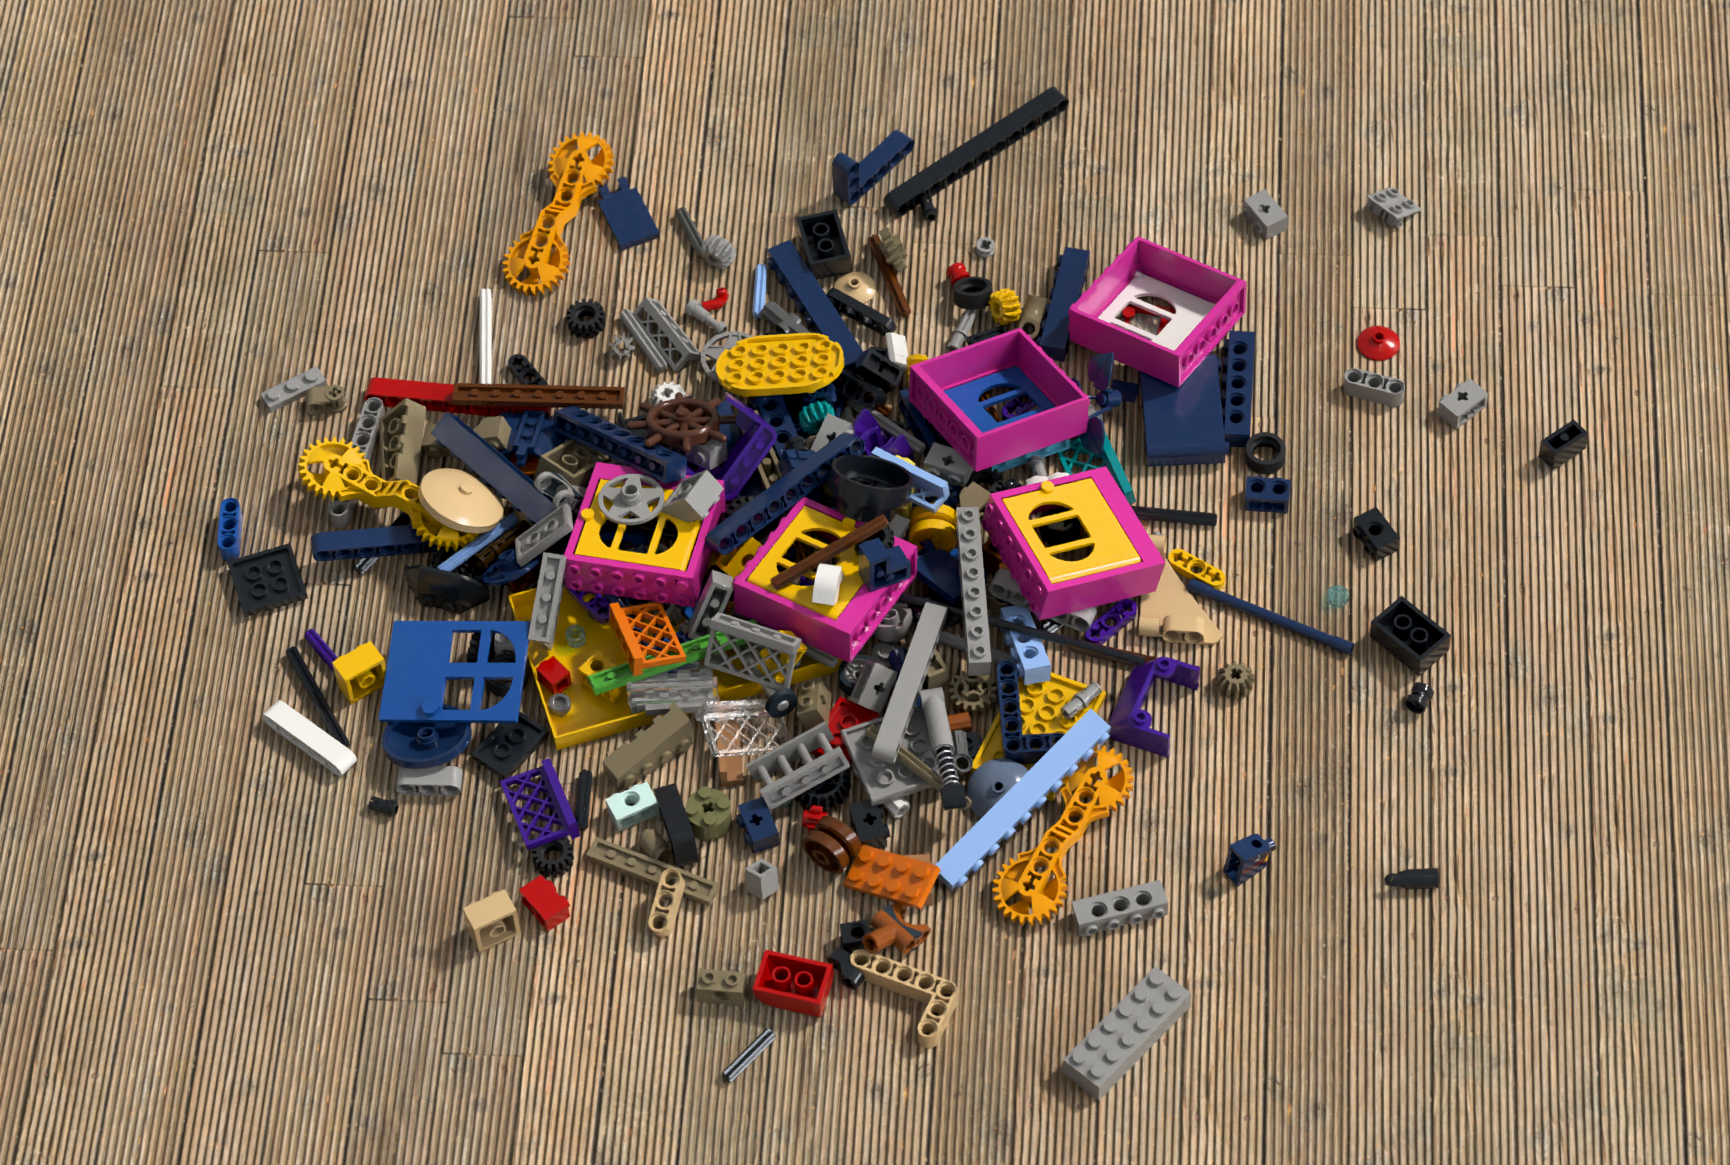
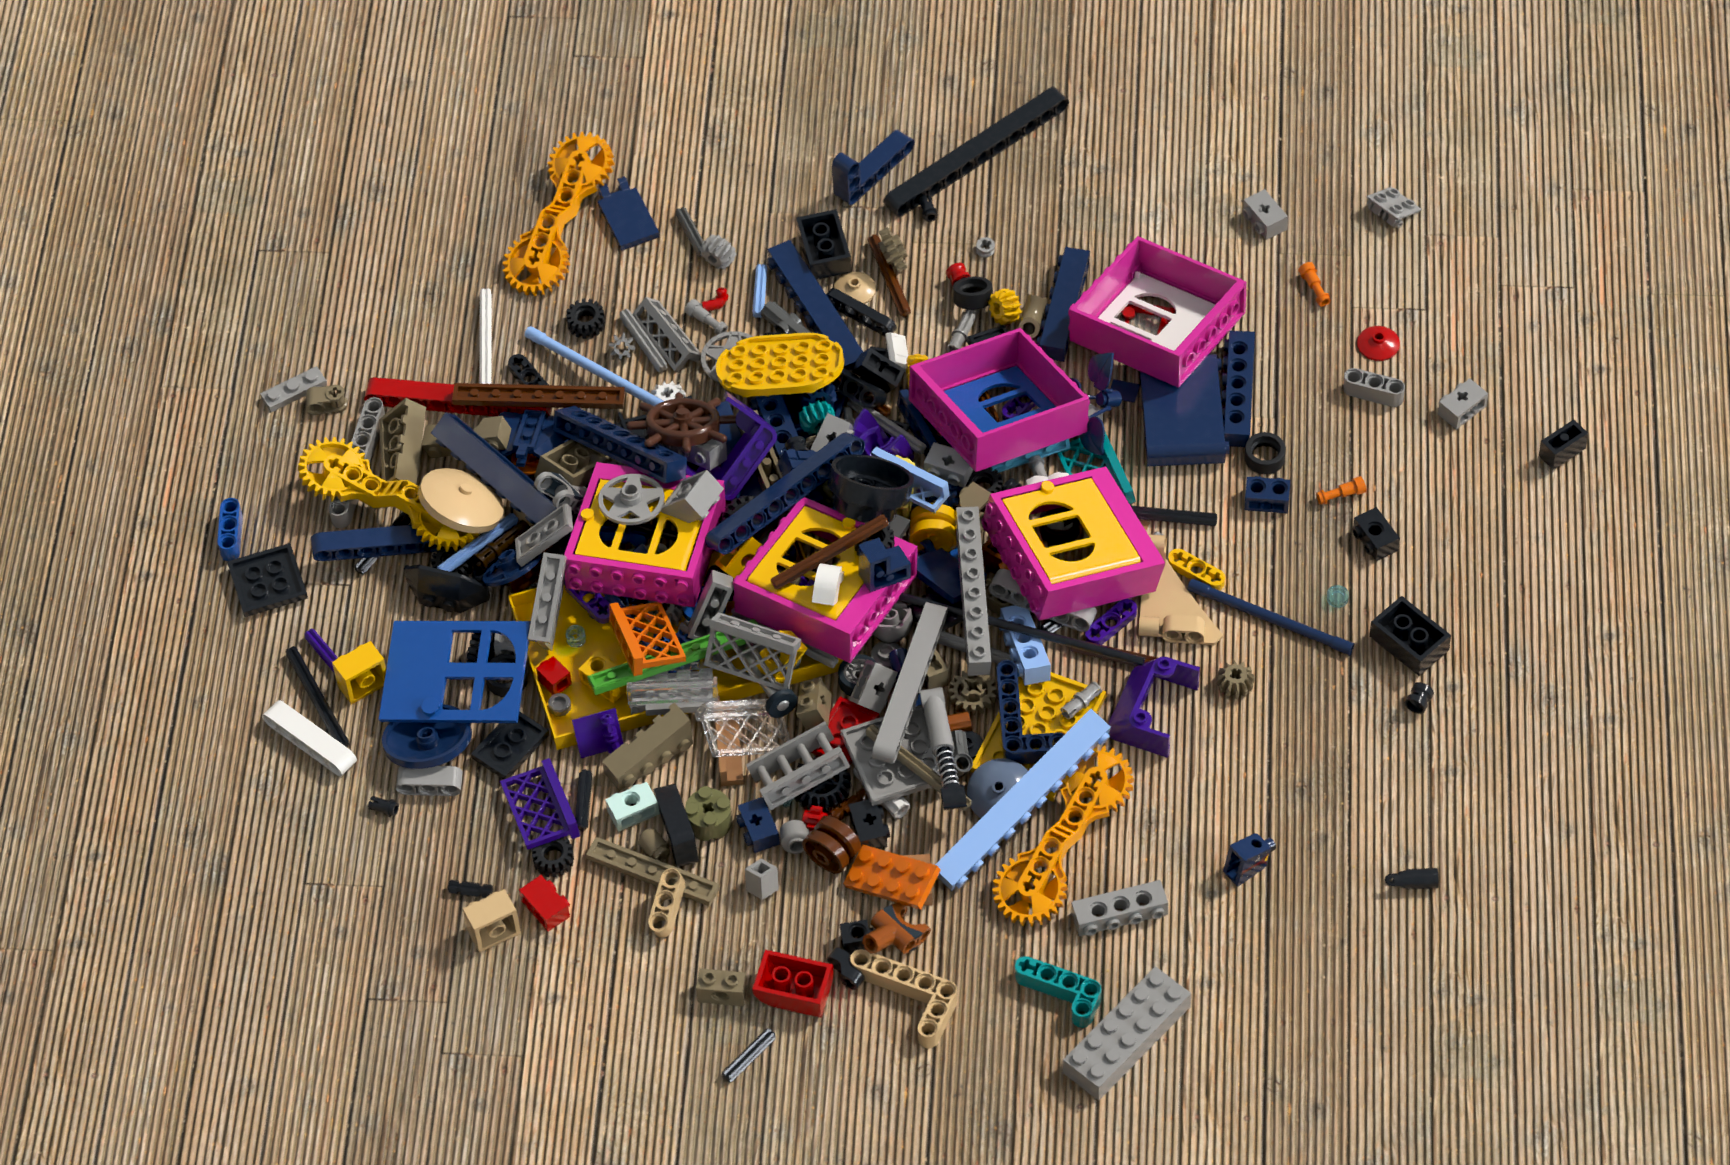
(470, 888): none -> black axle
(542, 339): none -> light blue piece
(598, 733): none -> dark purple hinge
(792, 835): none -> light grey head
(844, 806): none -> reddish brown axle
(1025, 975): none -> teal beam
(1308, 272): none -> orange piece
(1356, 486): none -> orange piece

